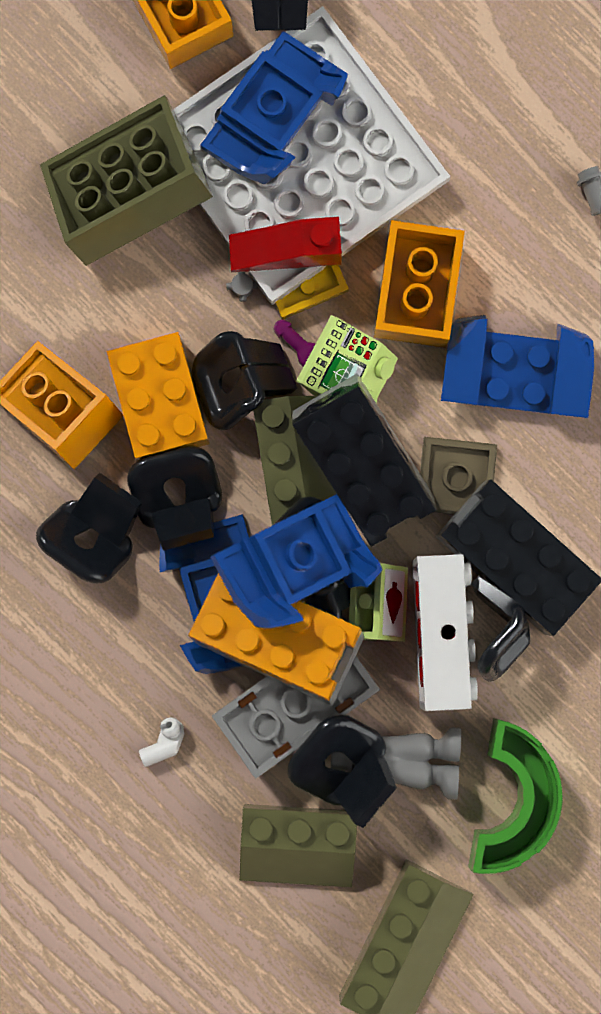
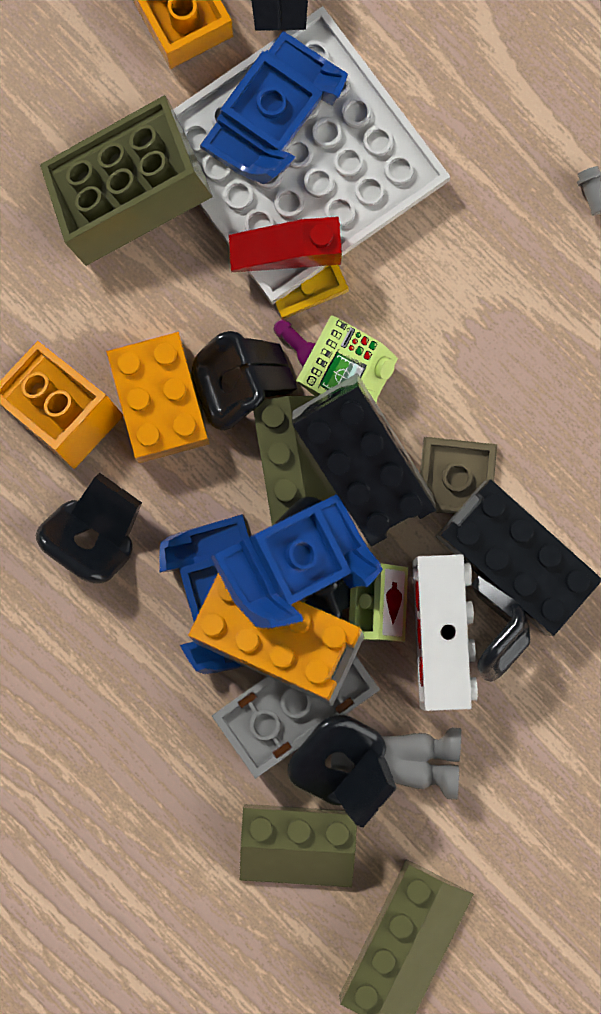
(167, 743): white arm -> none
(203, 495): black piece -> none
(242, 286): light grey piece -> none
(419, 284): light orange brick -> none
(519, 369): blue piece -> none
(536, 808): bright green brick -> none

